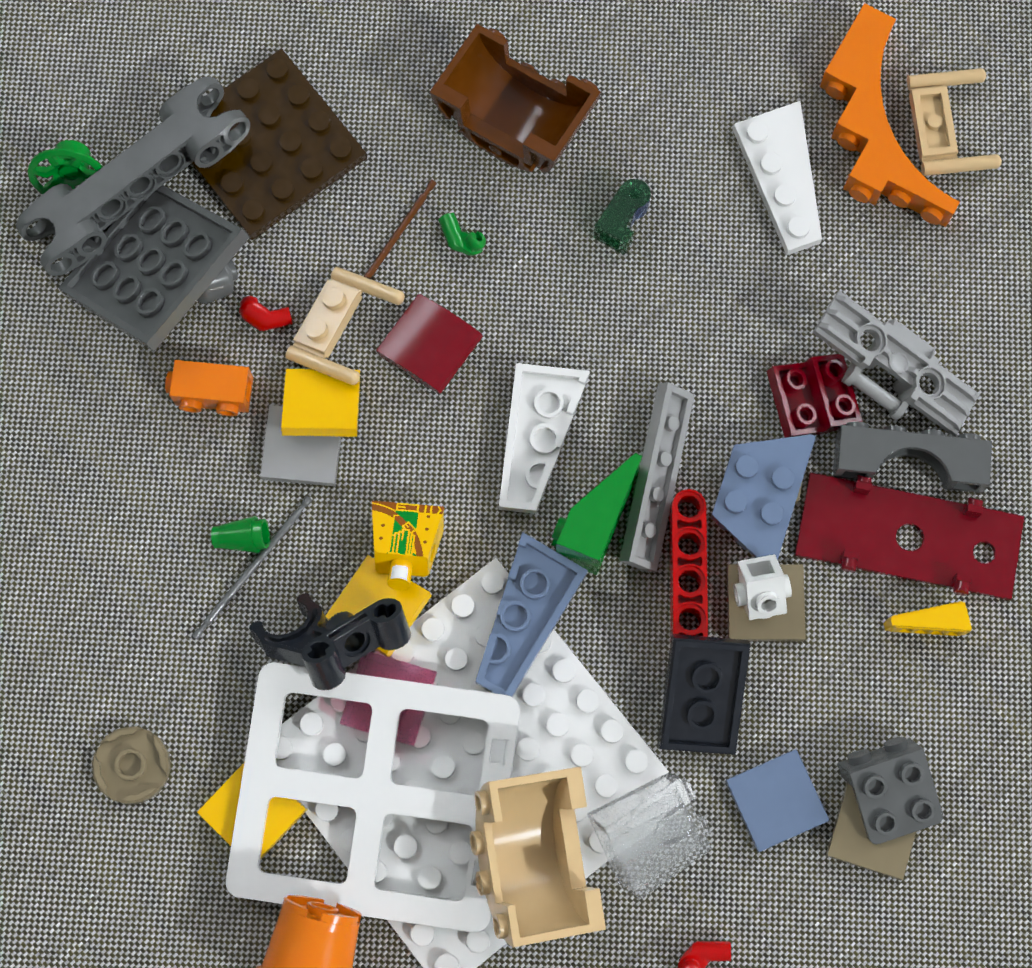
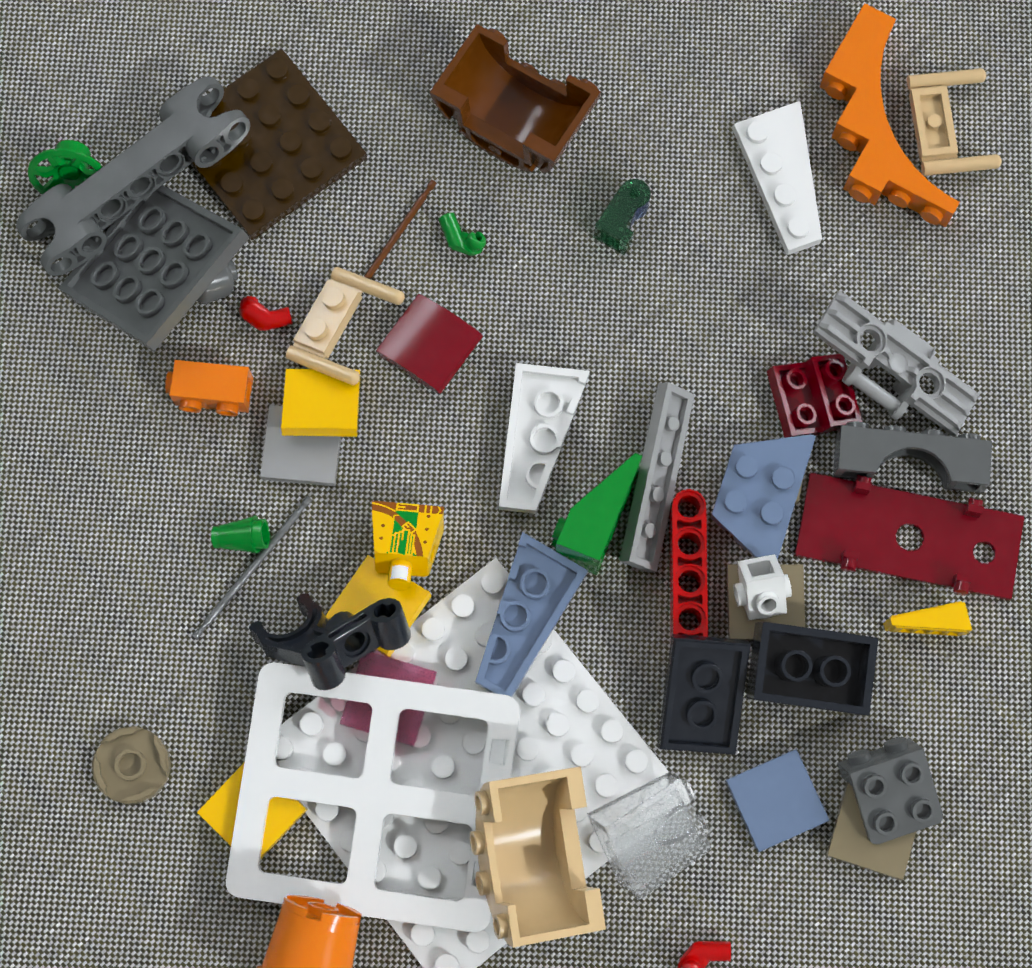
(812, 668): none -> black brick

